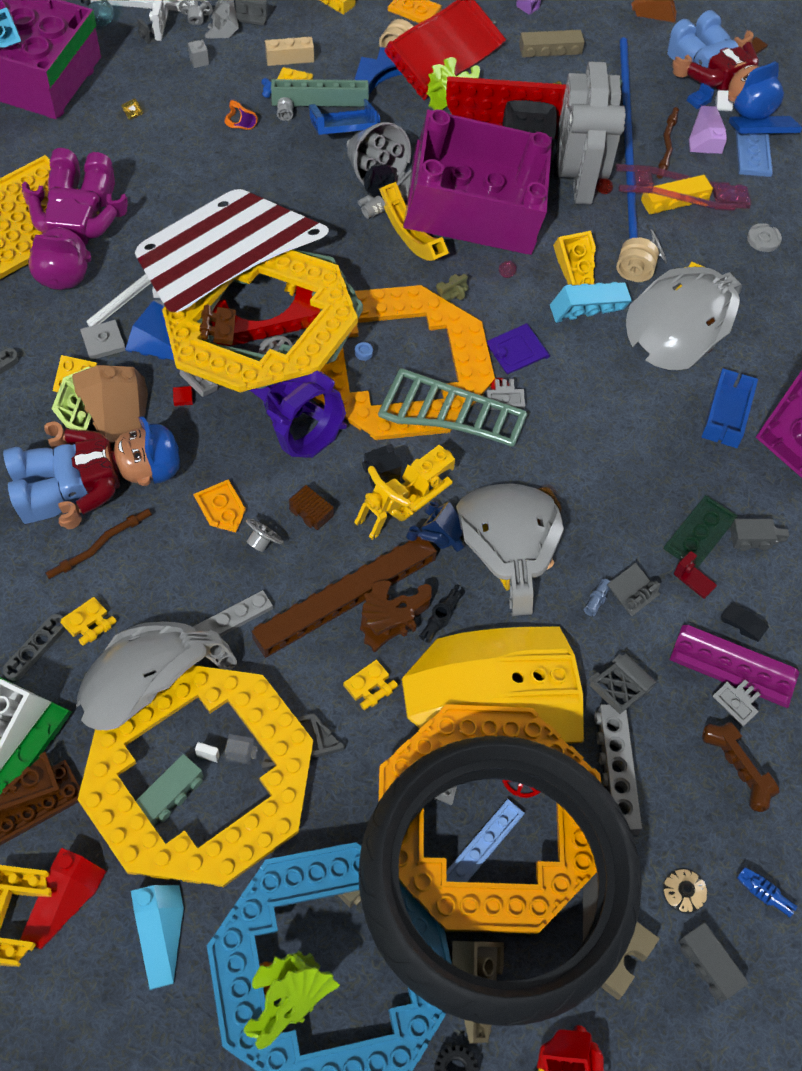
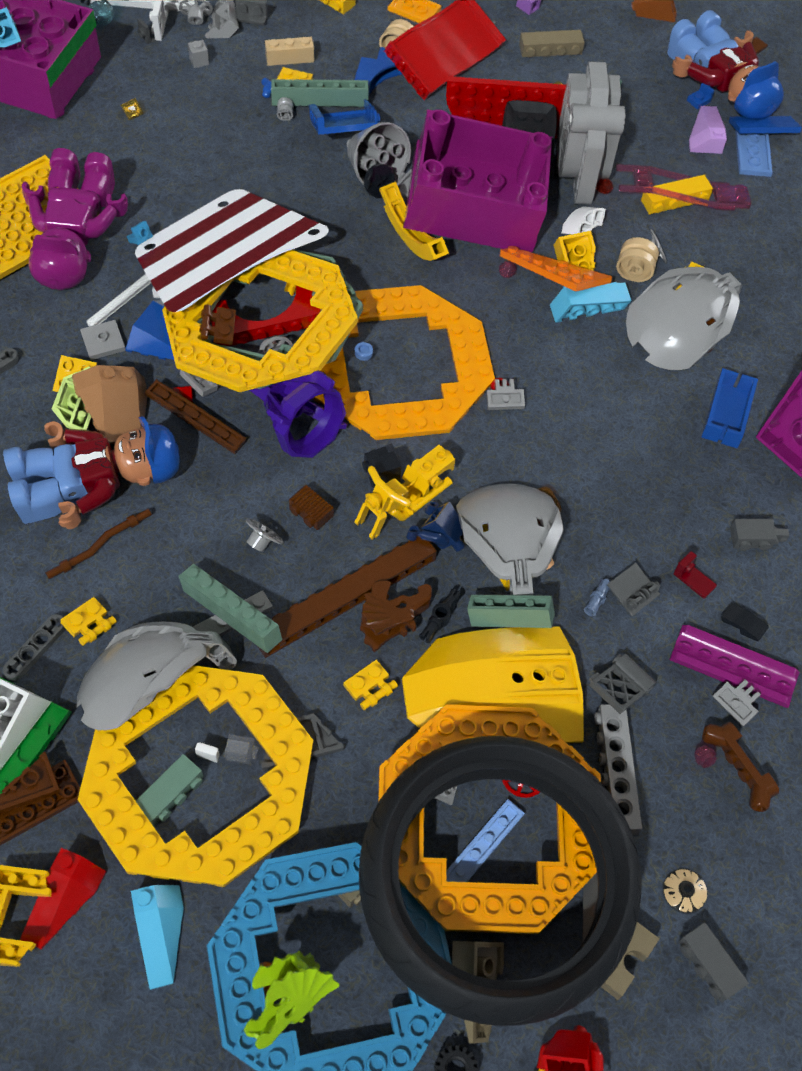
(140, 233): none -> dark azure bracket
(195, 416): none -> reddish brown tile
(221, 506): light orange tile -> none
(230, 608): none -> sand green brick
(247, 120): orange piece -> none
(371, 206): light grey piece -> none
(438, 81): lime animal -> none
(440, 422): sand green bar -> none
(454, 288): olive hips -> none
(511, 611): none -> sand green brick
(519, 347): dark purple container -> none
(559, 271): none -> orange wing
(583, 220): none -> white brick
(629, 159): blue piece -> none
(671, 121): reddish brown bar -> none
(701, 531): clear green tile -> none
(705, 756): none -> clear pink plate
(723, 102): white slope -> none
(764, 237): light grey tile -> none
(765, 891): blue hinge -> none

